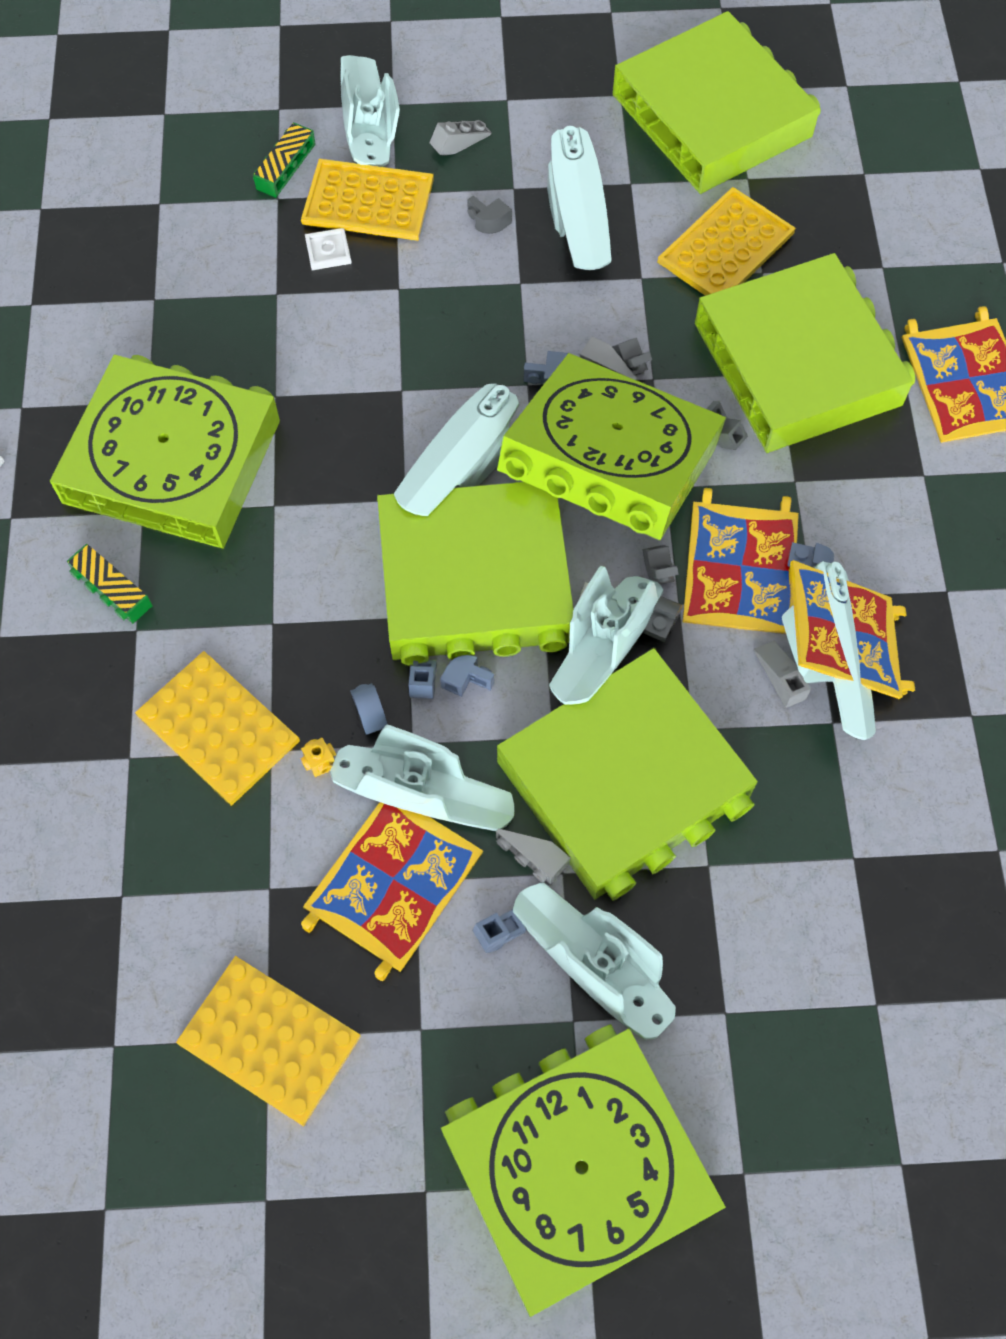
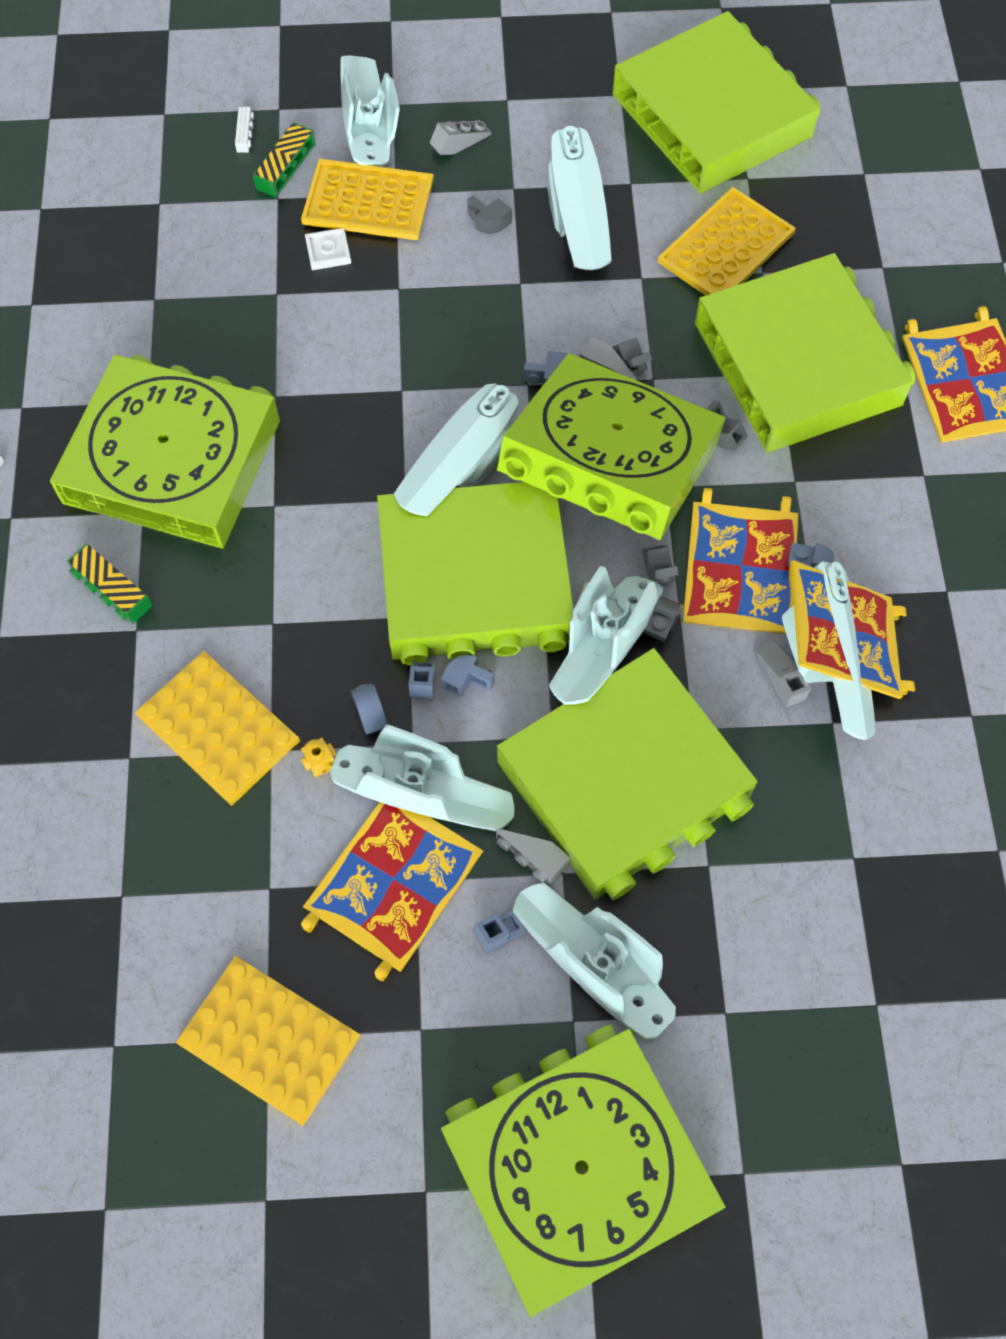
(243, 130): none -> white piece

